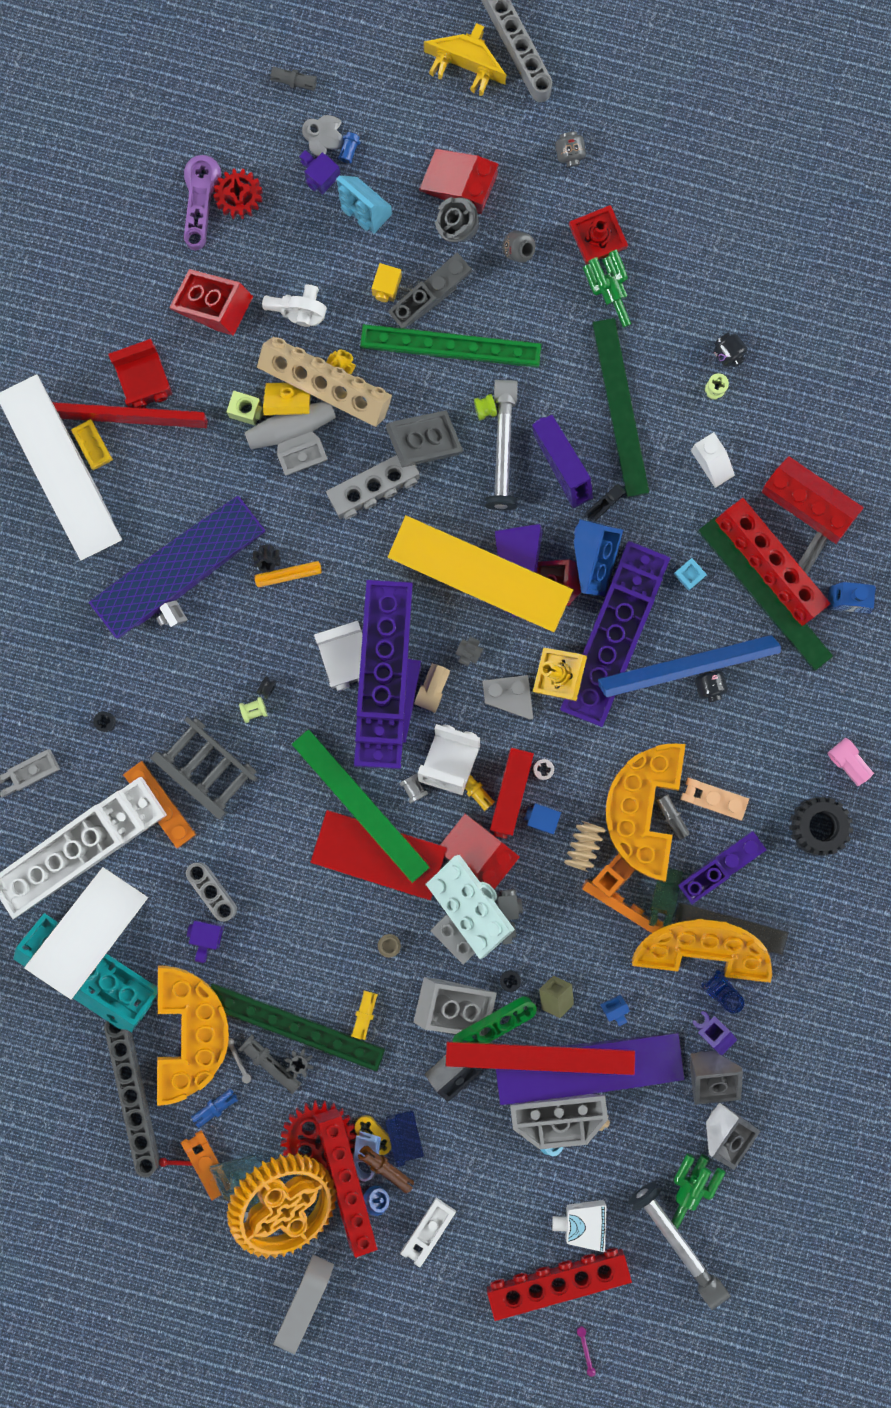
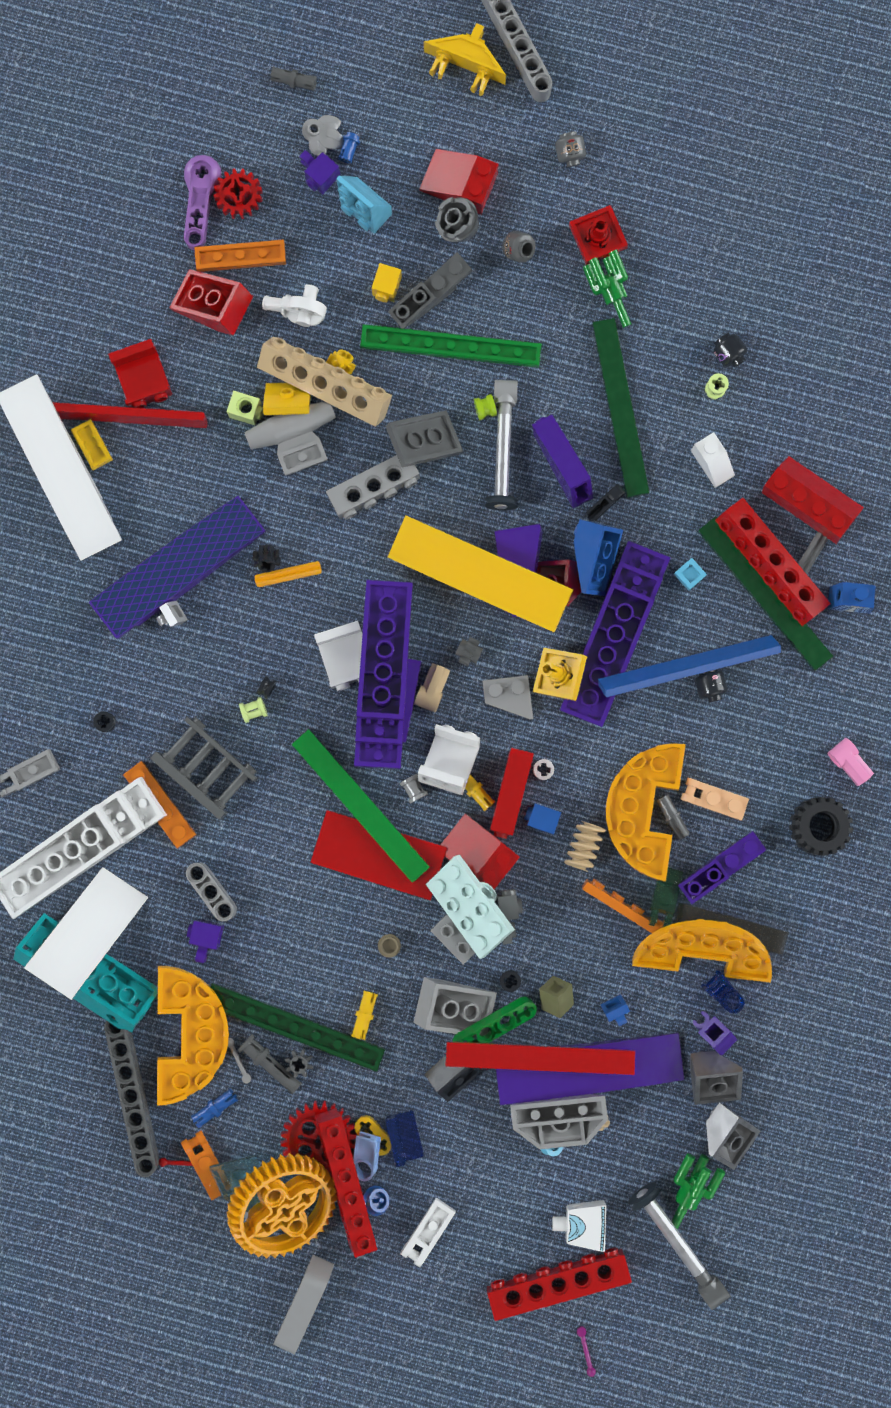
(240, 255): none -> orange plate
(380, 1165): reddish brown pin -> none
(613, 876): orange slope -> none

